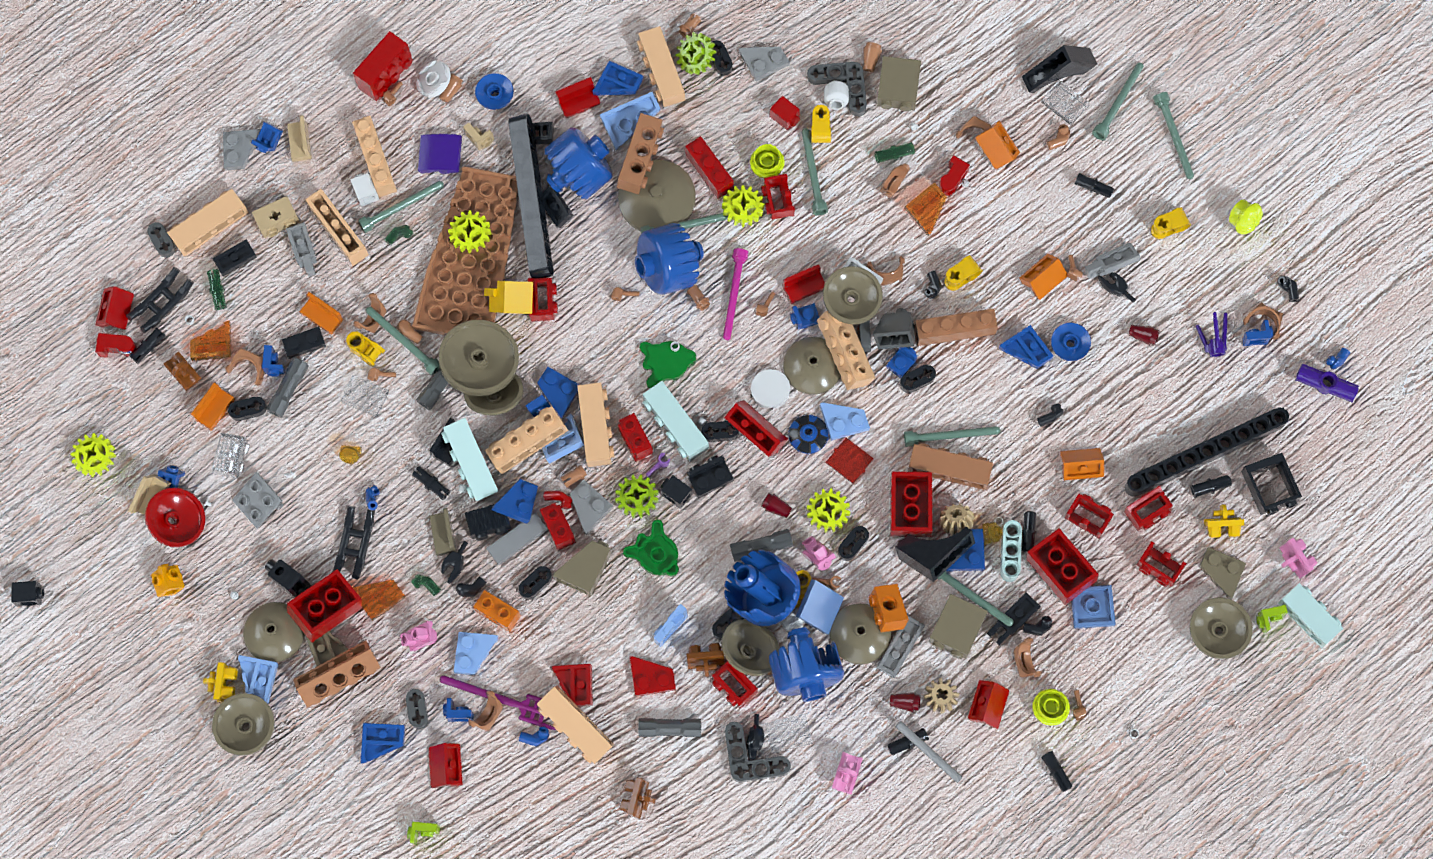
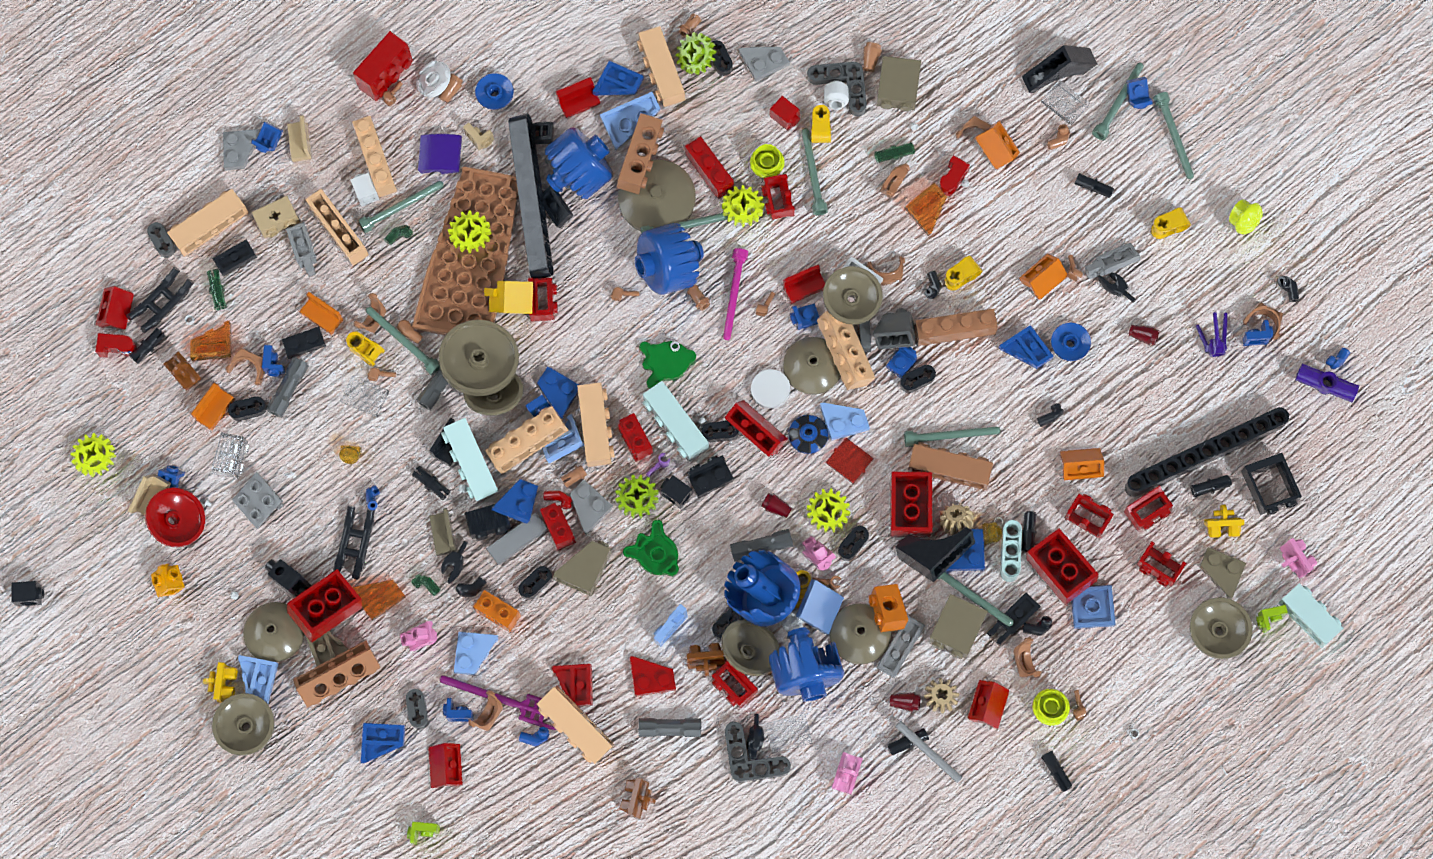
(1138, 93): none -> blue bracket

